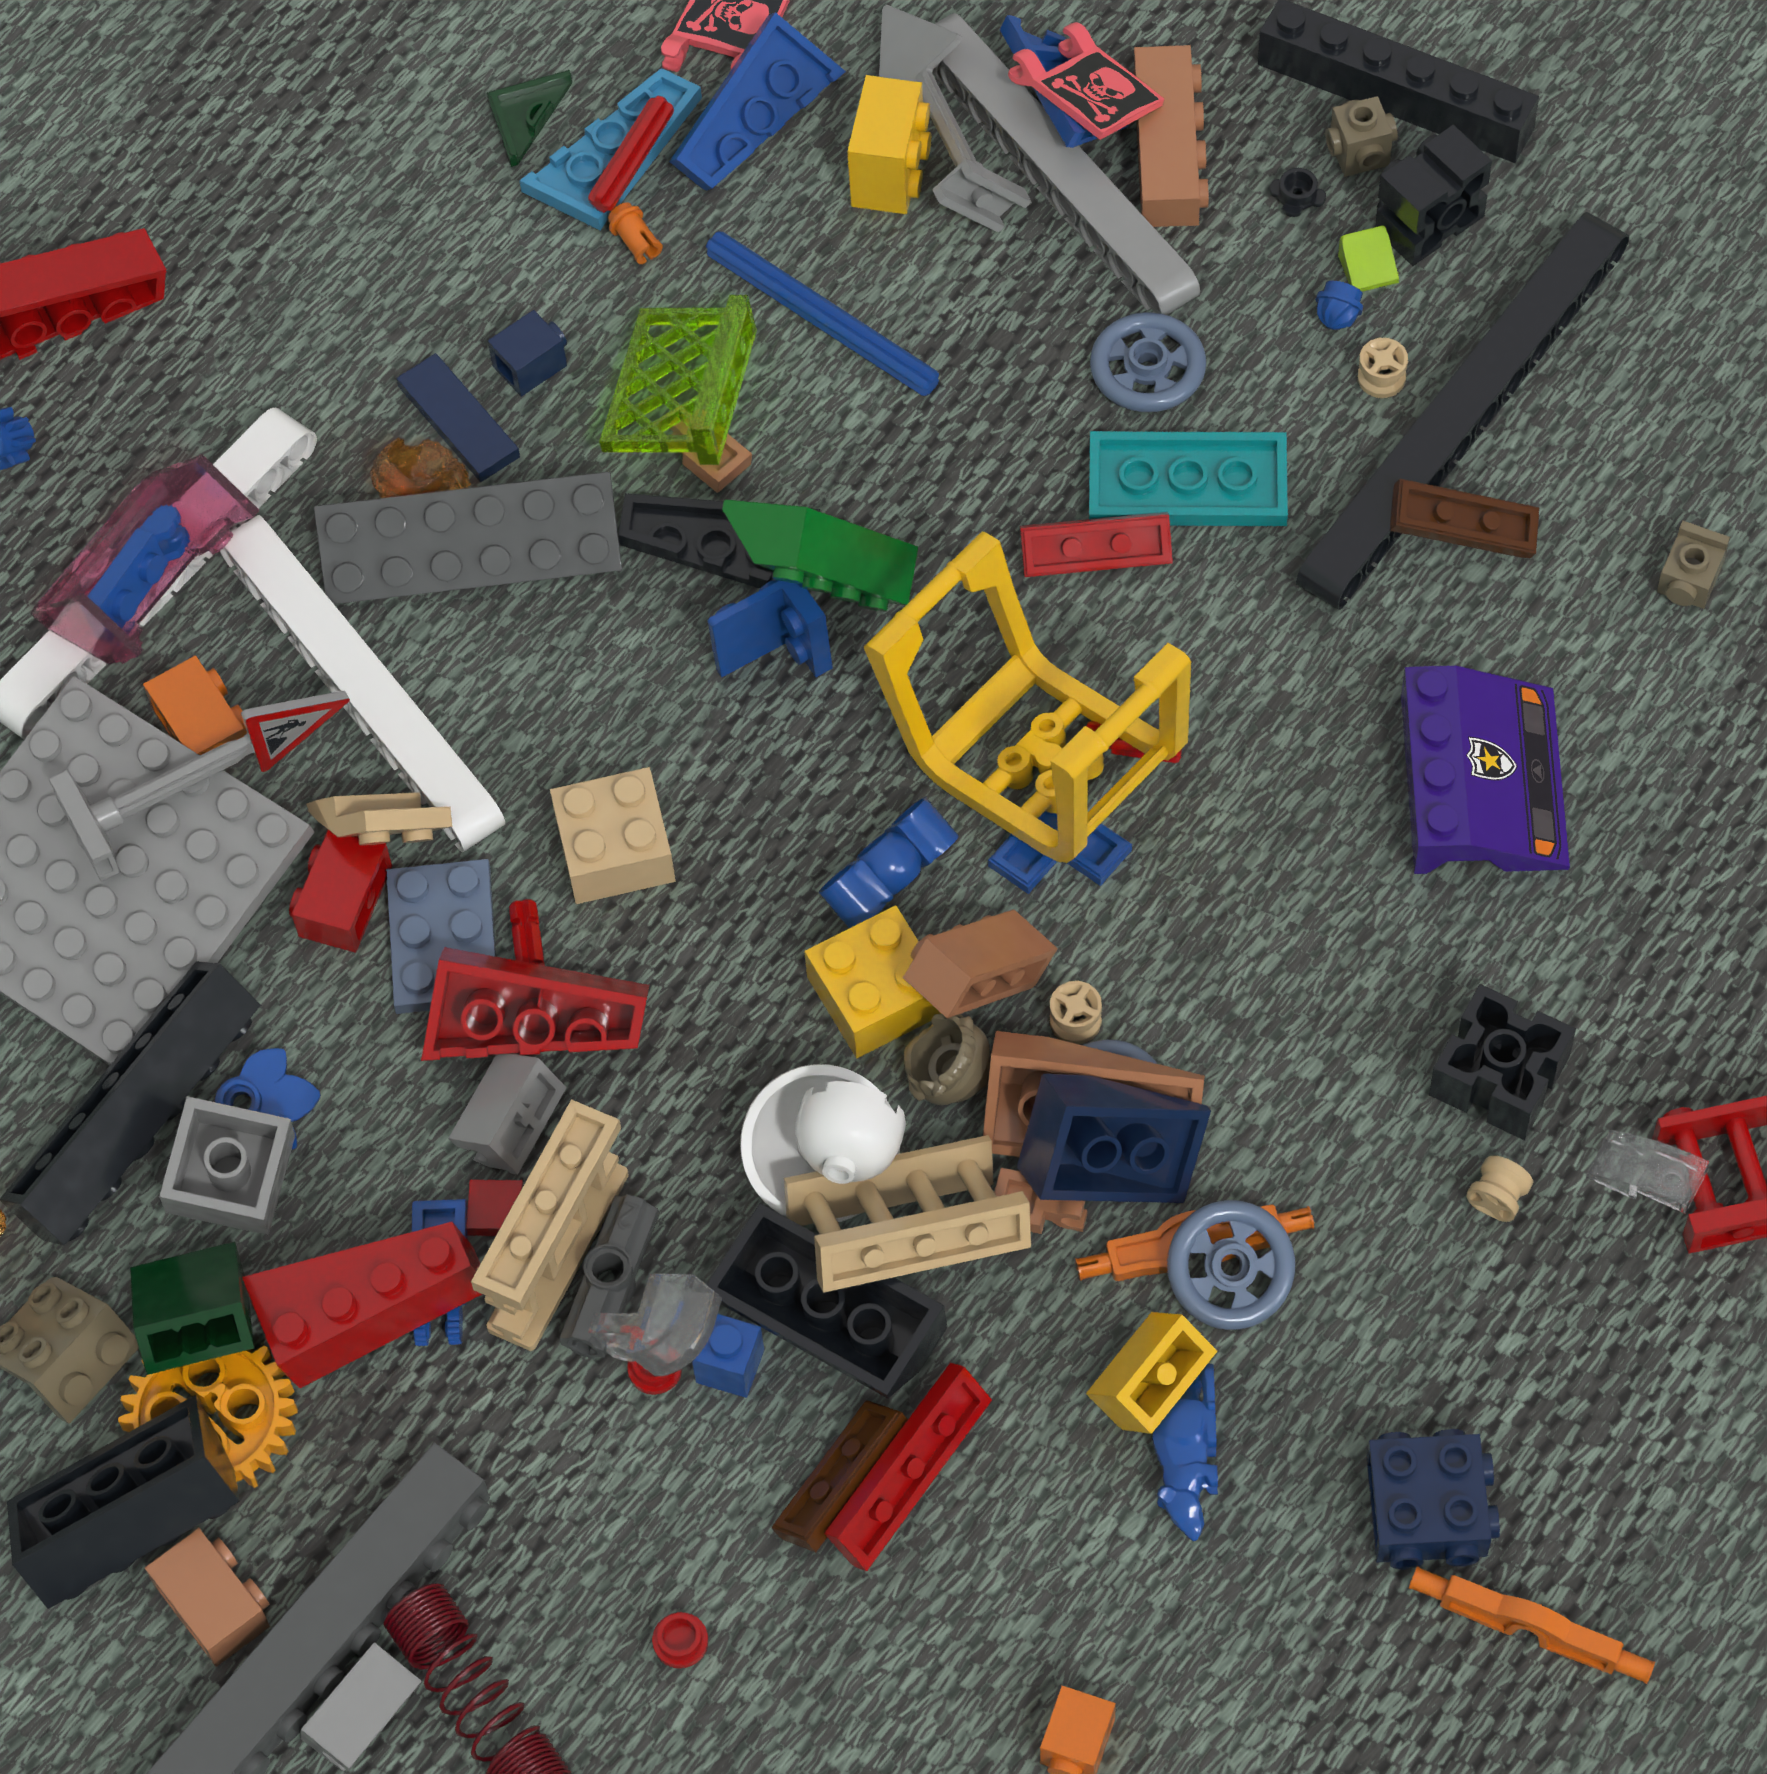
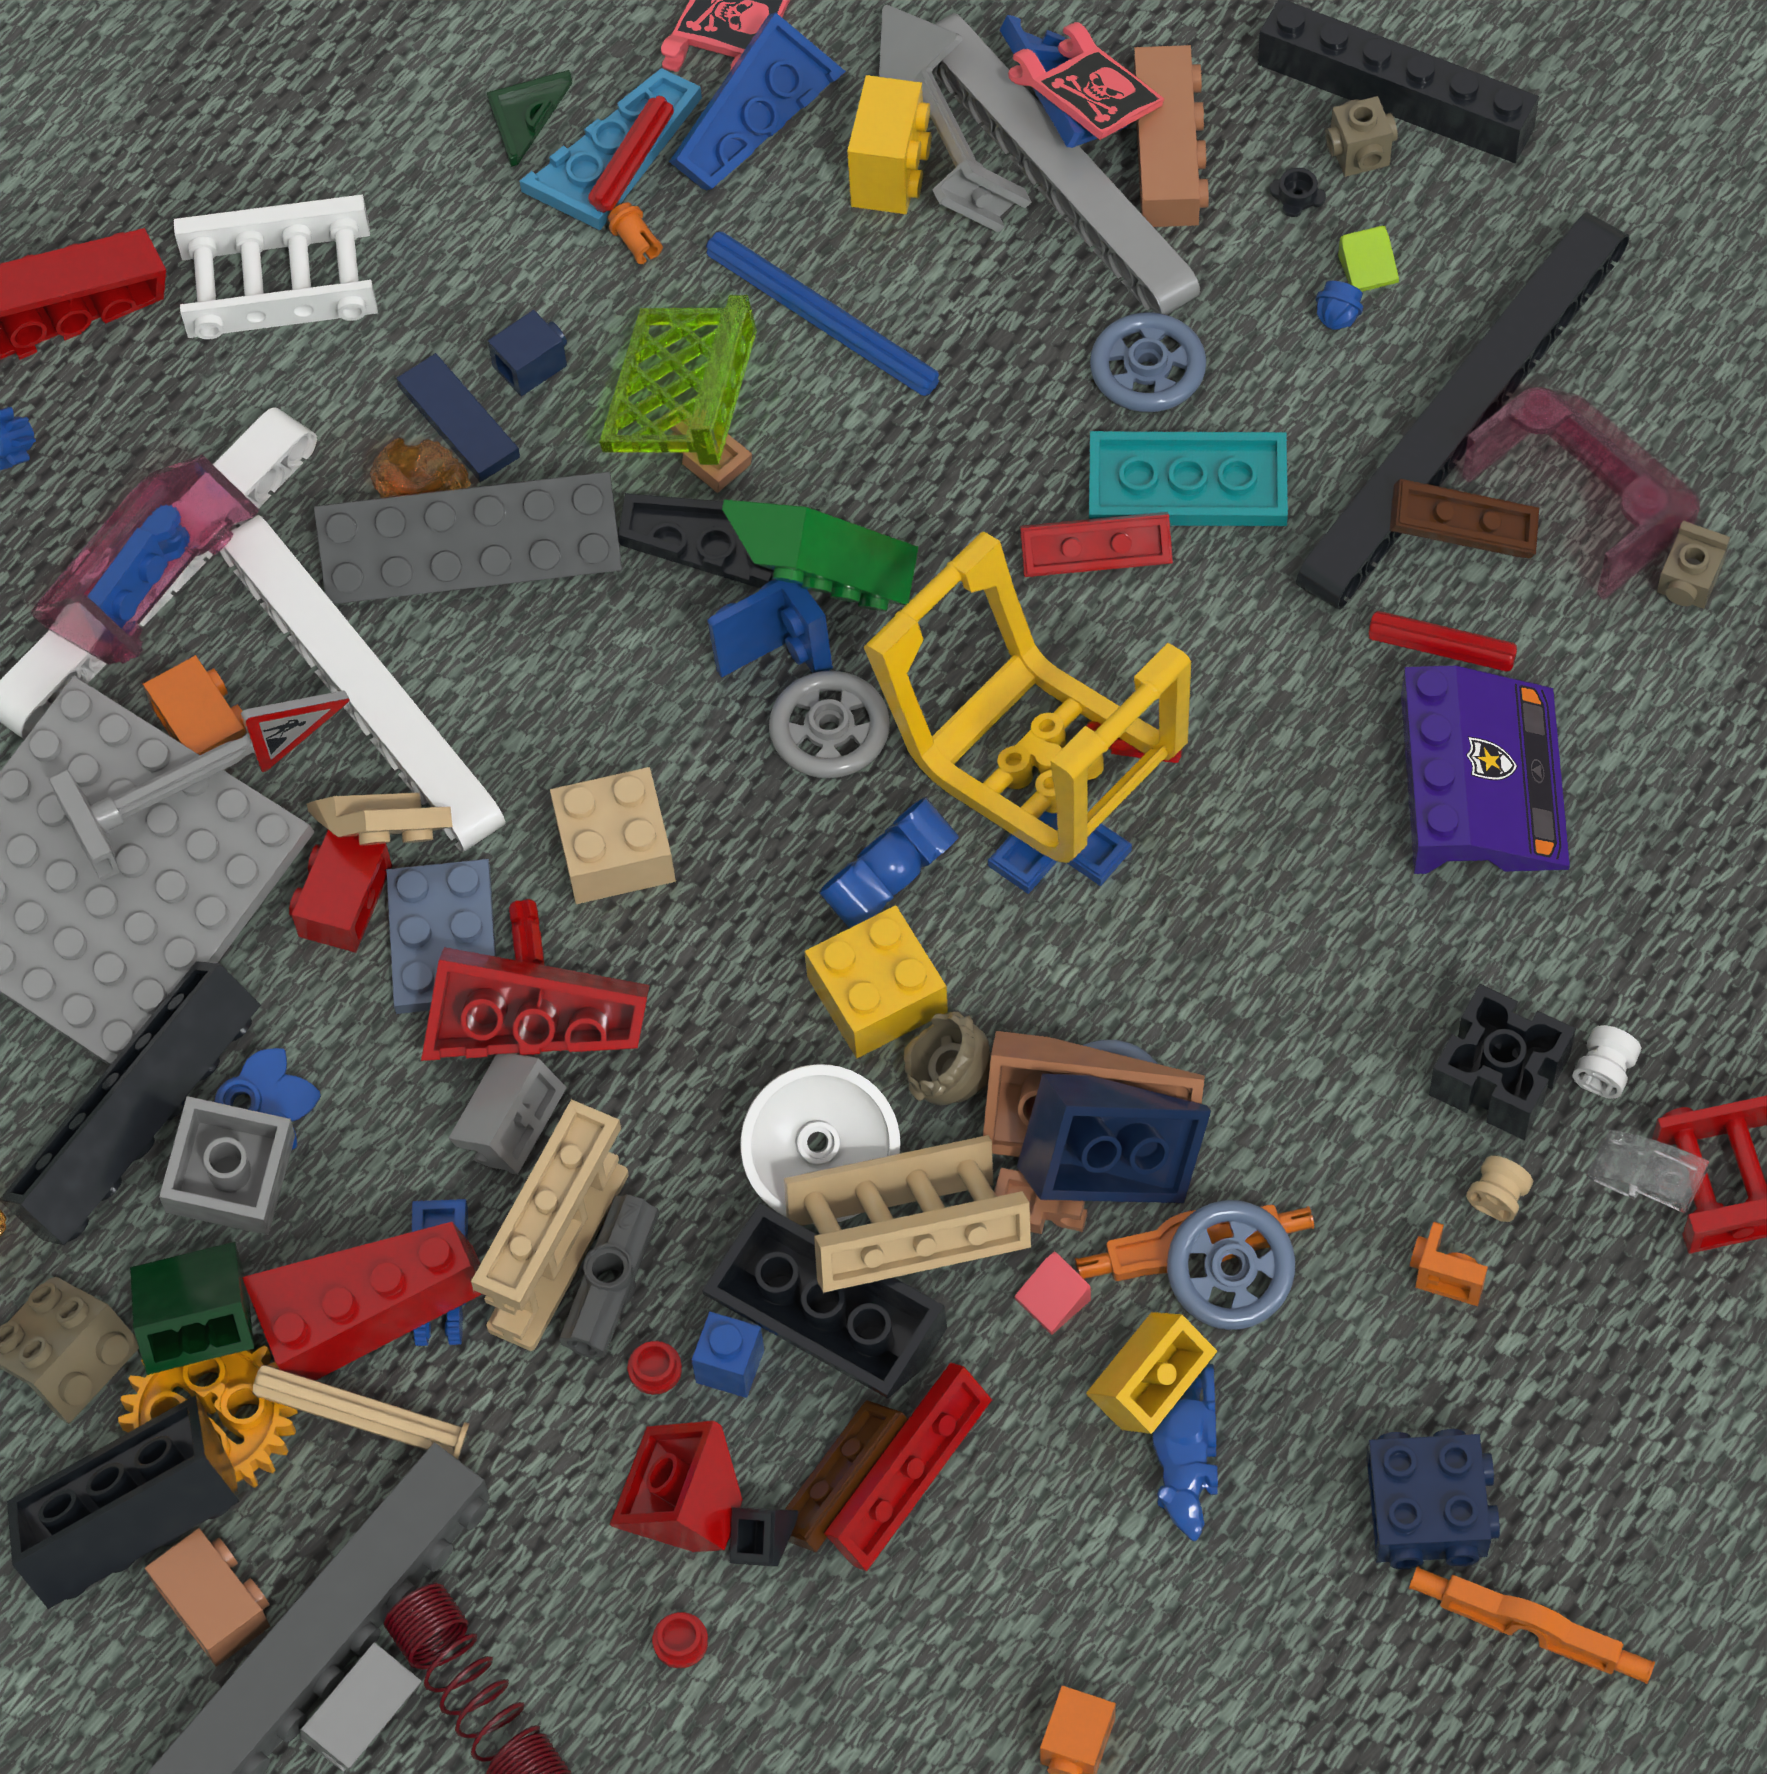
(271, 228): none -> white fence
(358, 1411): none -> tan axle
(489, 1205): red tile -> none
(669, 1326): clear brick -> none
(681, 1488): none -> red slope
(760, 1535): none -> black slope
(828, 761): none -> light grey plate
(848, 1131): white cylinder -> none
(979, 962): nougat brick -> none
(1054, 1293): none -> coral slope
(1072, 1001): tan wheel -> none
(1382, 355): tan wheel -> none
(1433, 194): black brick -> none
(1442, 641): none -> red axle
(1447, 1275): none -> orange bracket
(1606, 1062): none -> white wheel
(1648, 490): none -> clear pink windscreen

